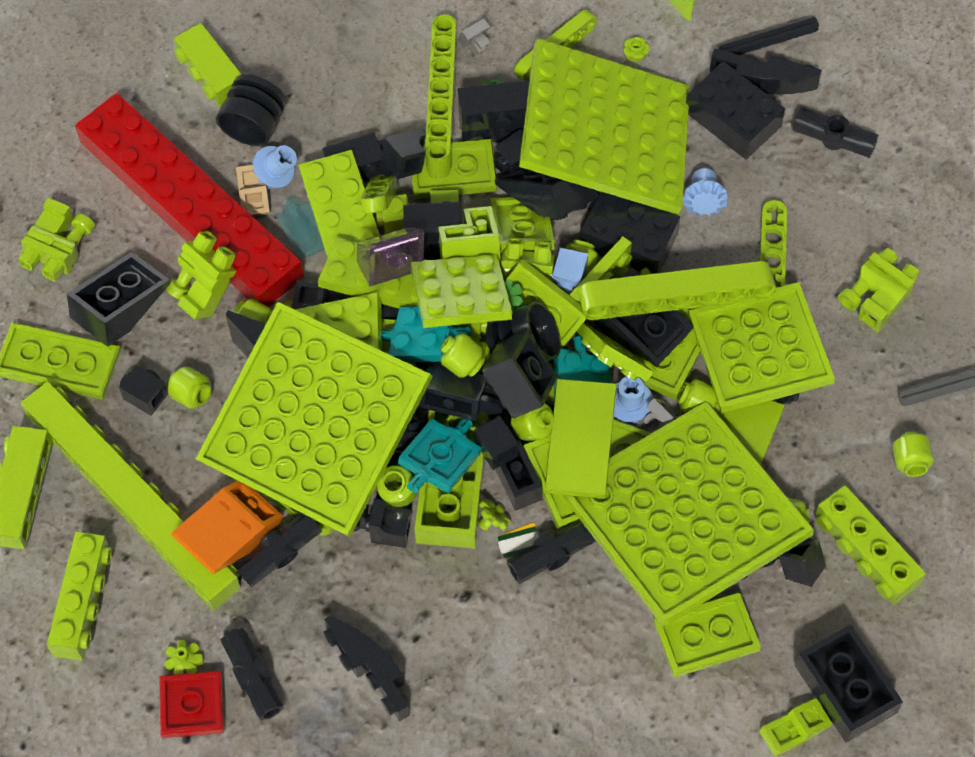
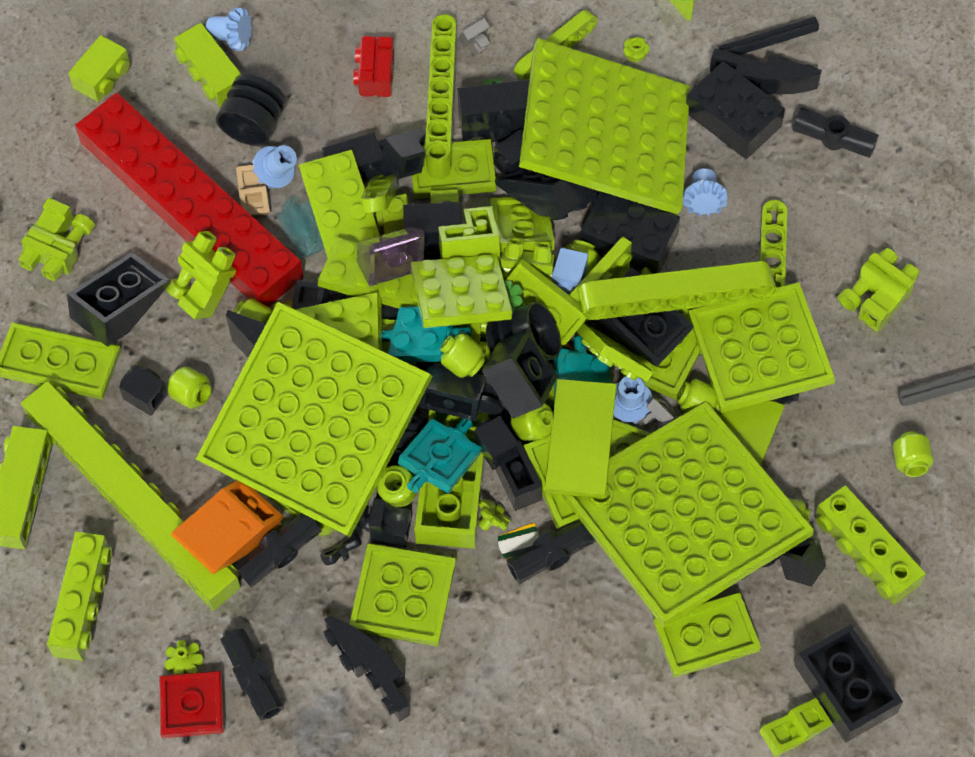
(99, 68): none -> lime brick
(233, 28): none -> light blue gear
(349, 543): none -> black piece
(375, 66): none -> red brick
(403, 594): none -> lime plate

